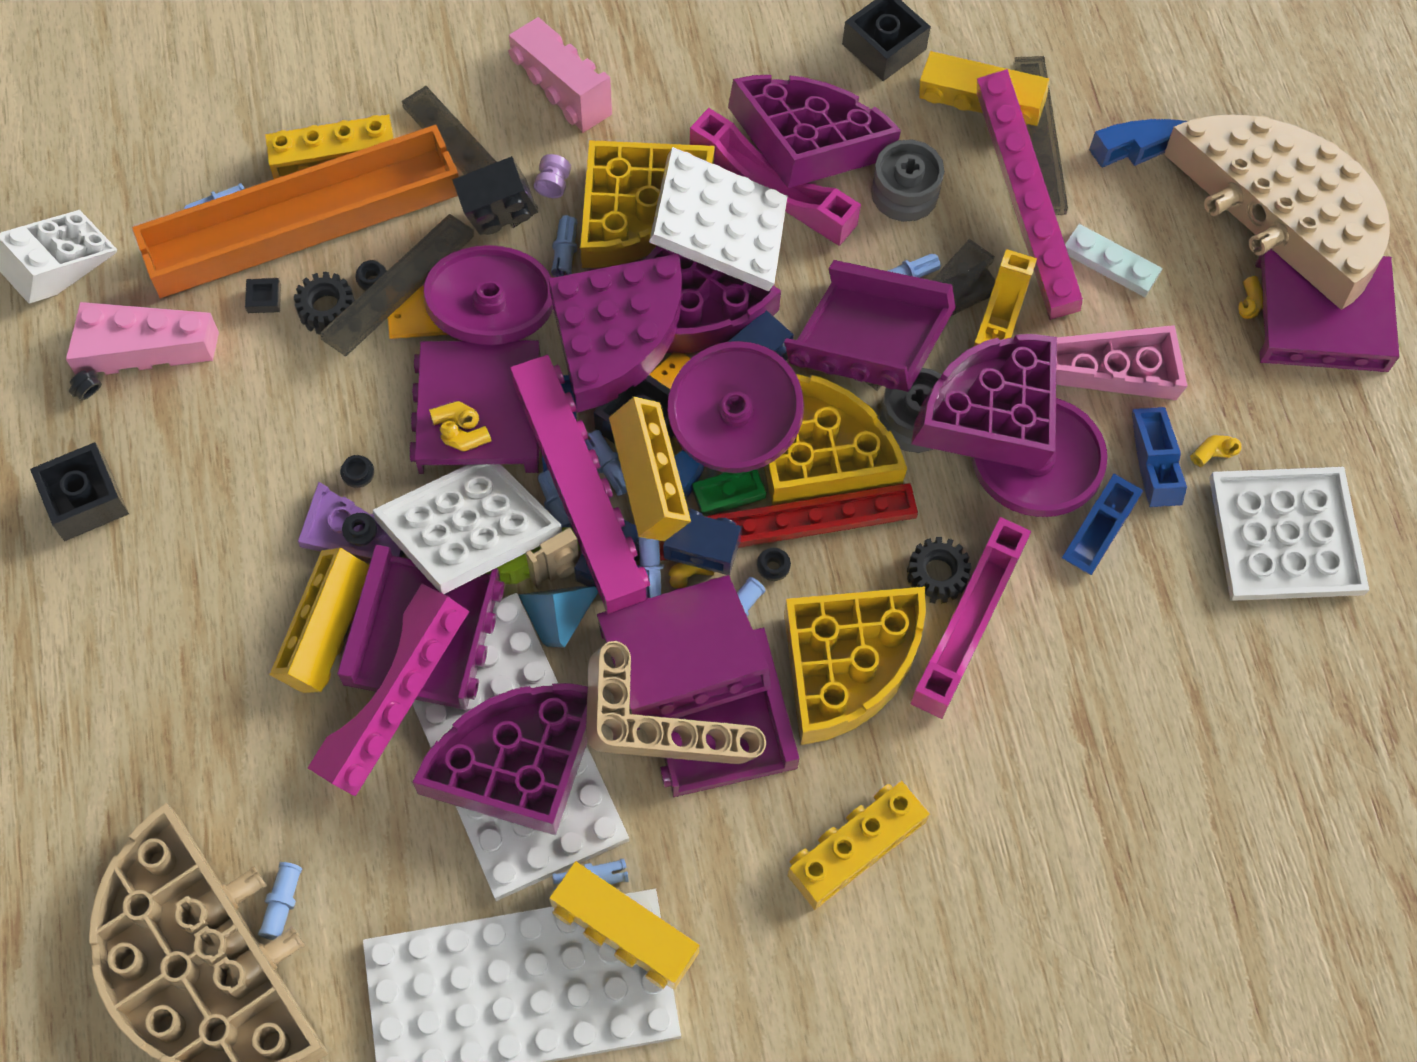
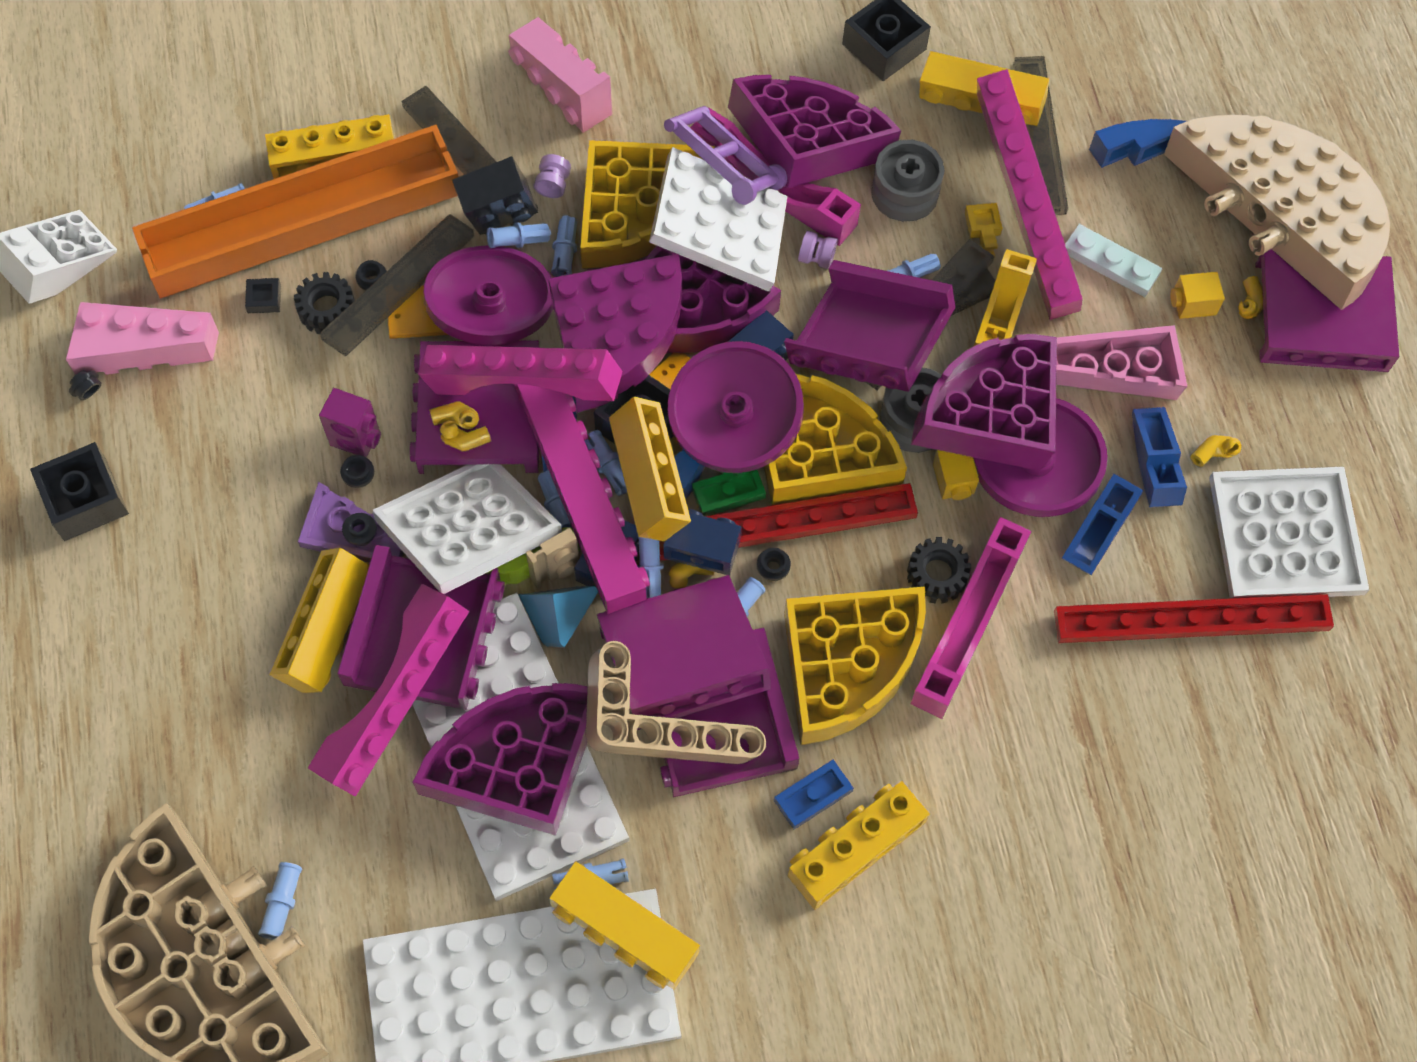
(350, 423): none -> magenta brick
(518, 235): none -> light blue axle
(576, 372): none -> dark pink arch
(743, 189): none -> medium lavender piece
(813, 794): none -> blue plate
(824, 253): none -> lavender wheel
(955, 475): none -> yellow brick
(984, 223): none -> yellow plate
(1193, 618): none -> red plate
(1197, 295): none -> yellow brick

